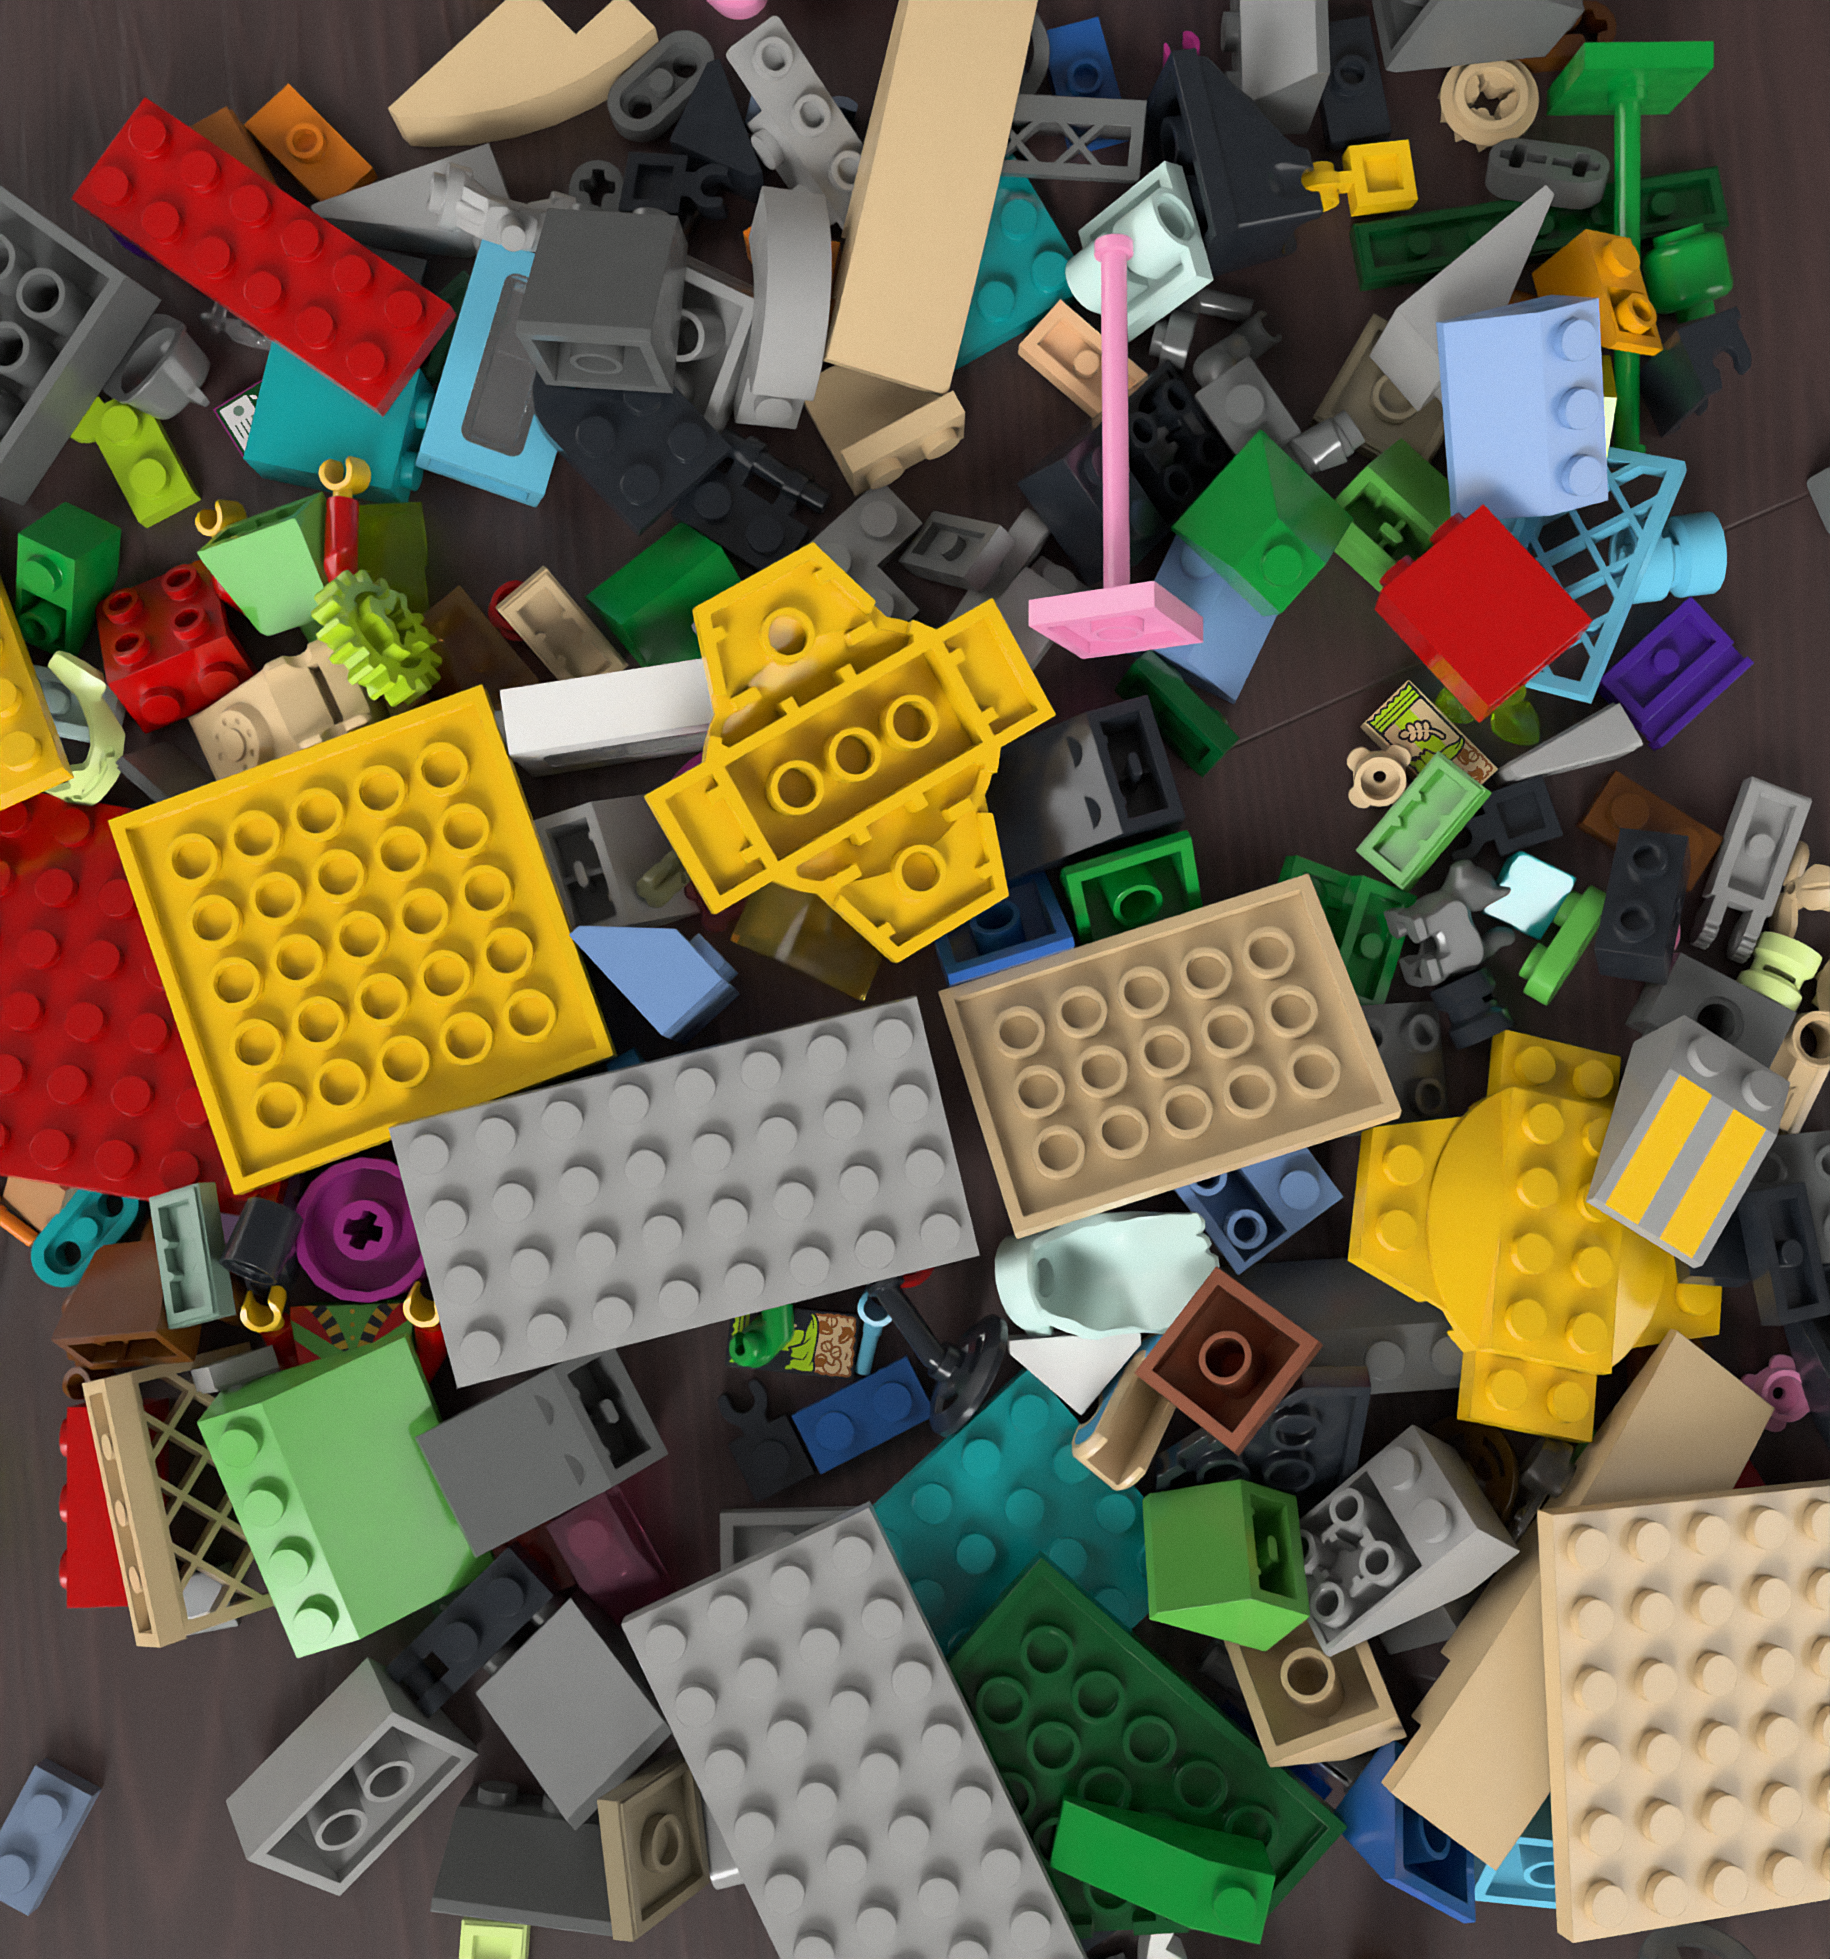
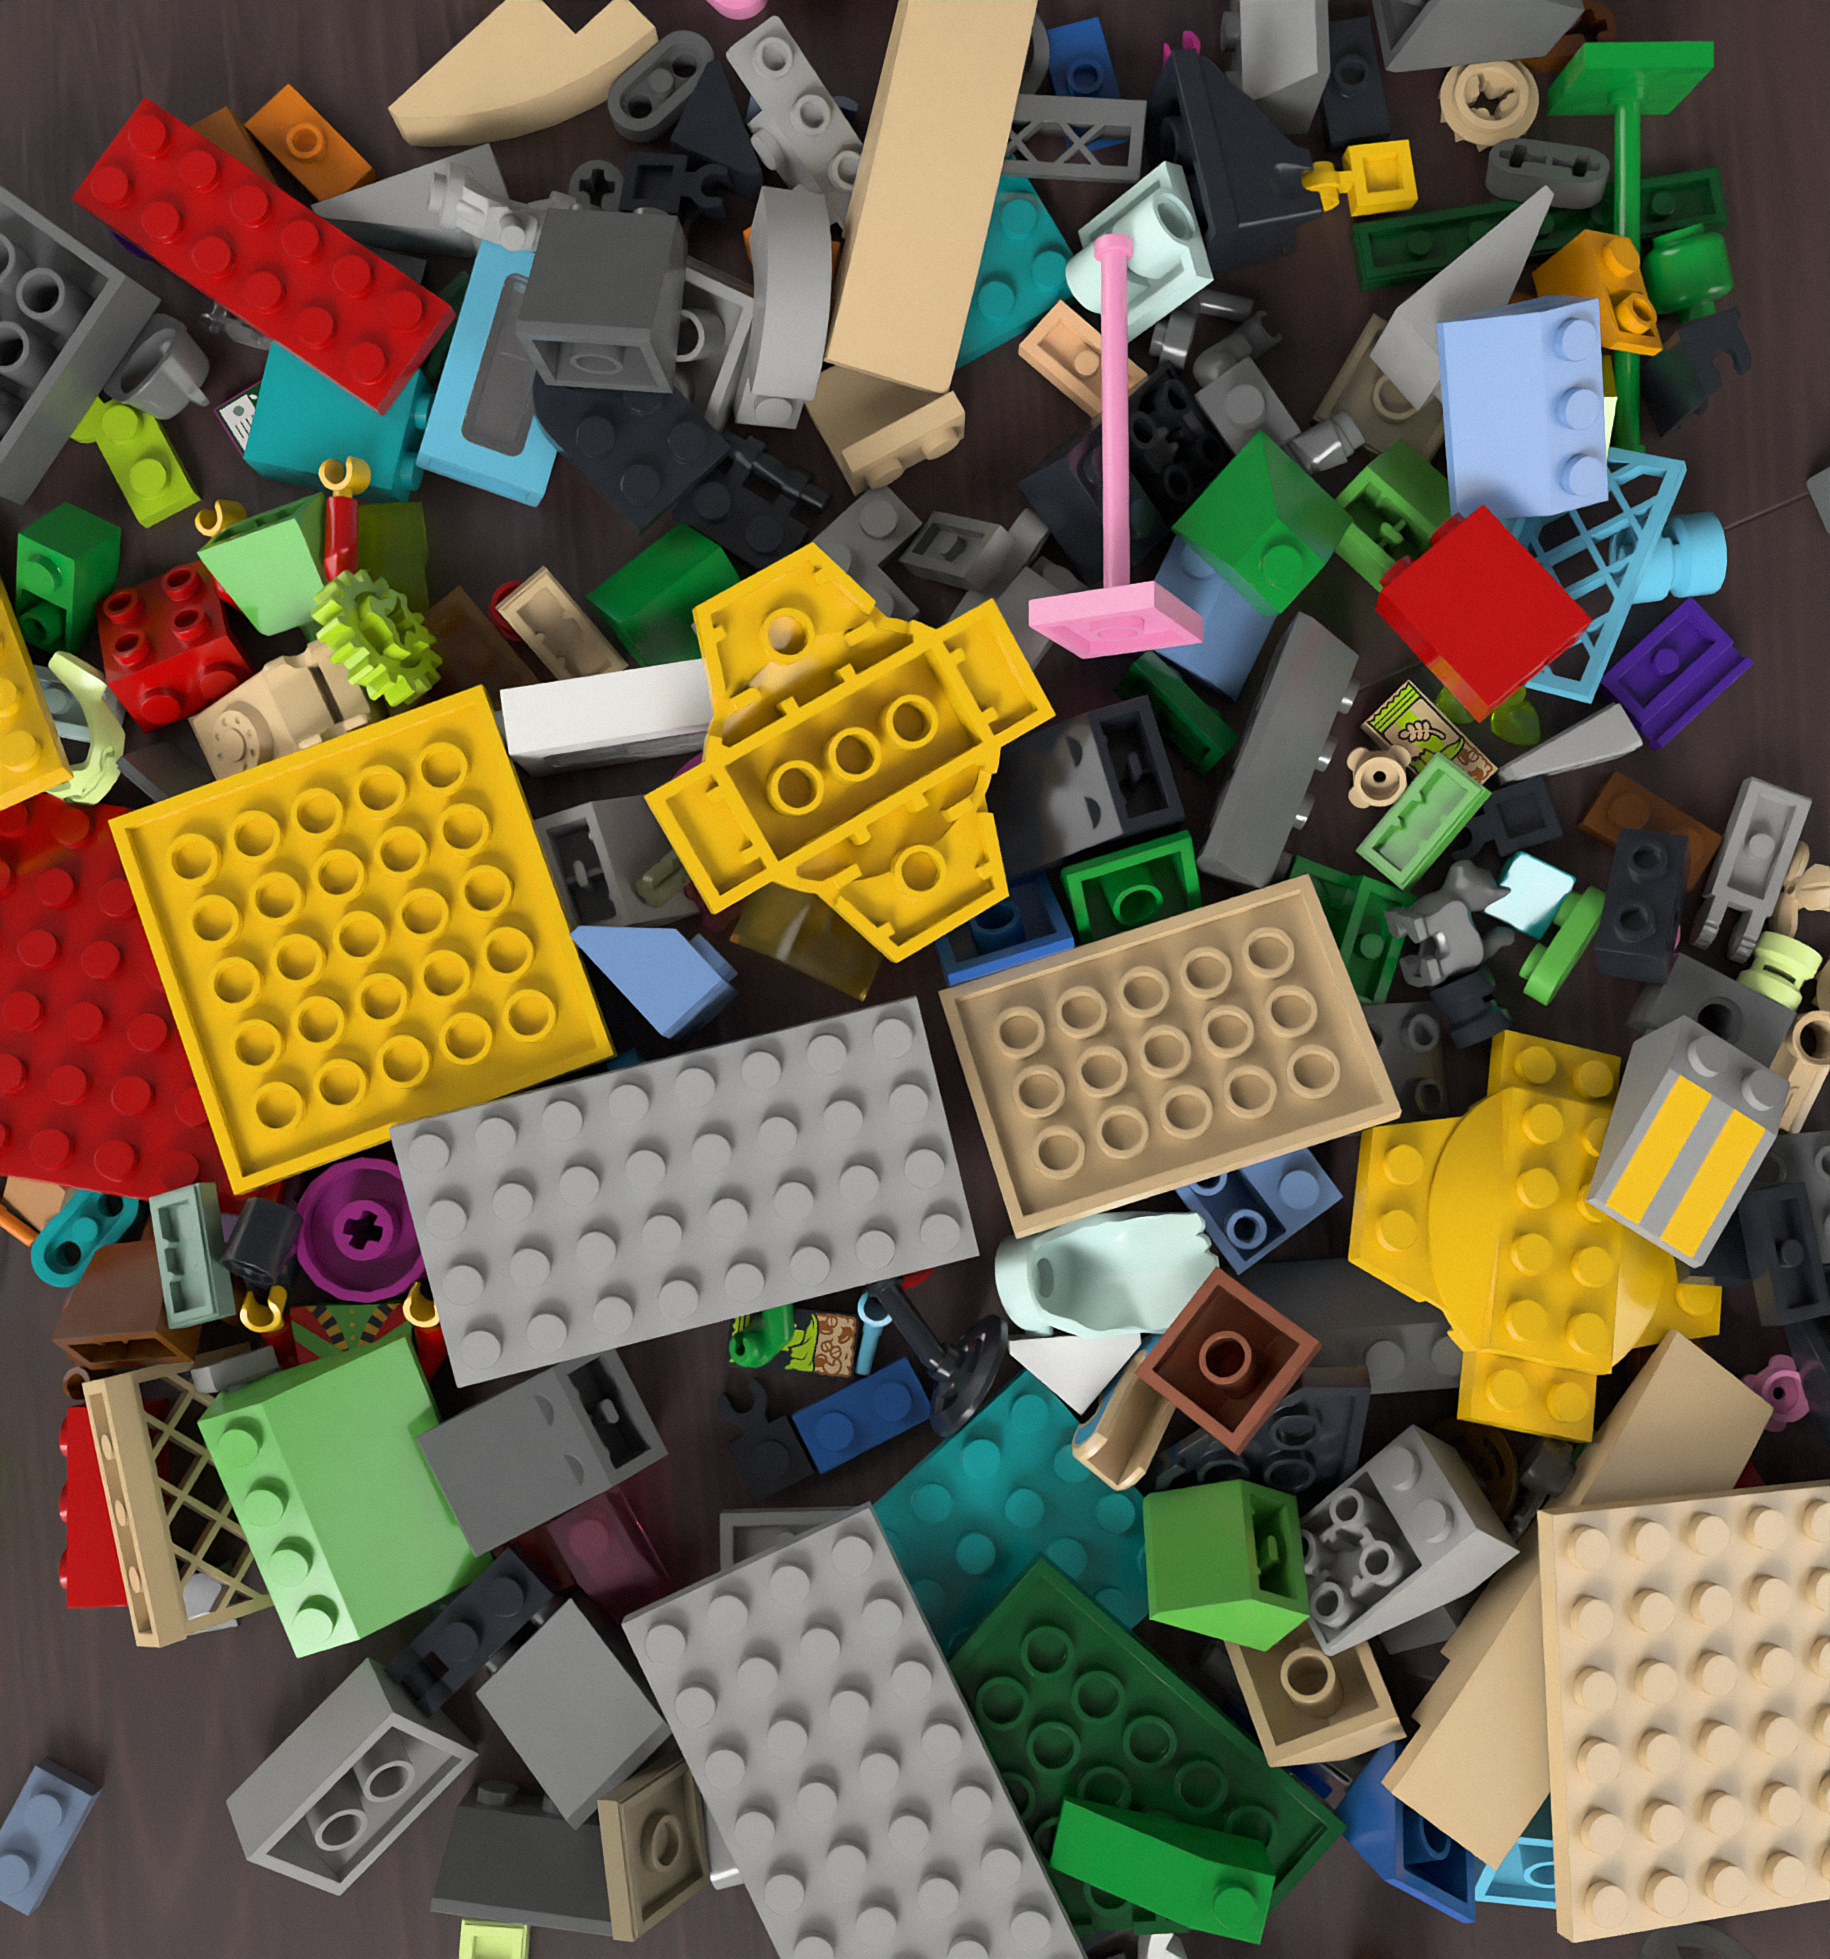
(1276, 758): none -> dark grey slope

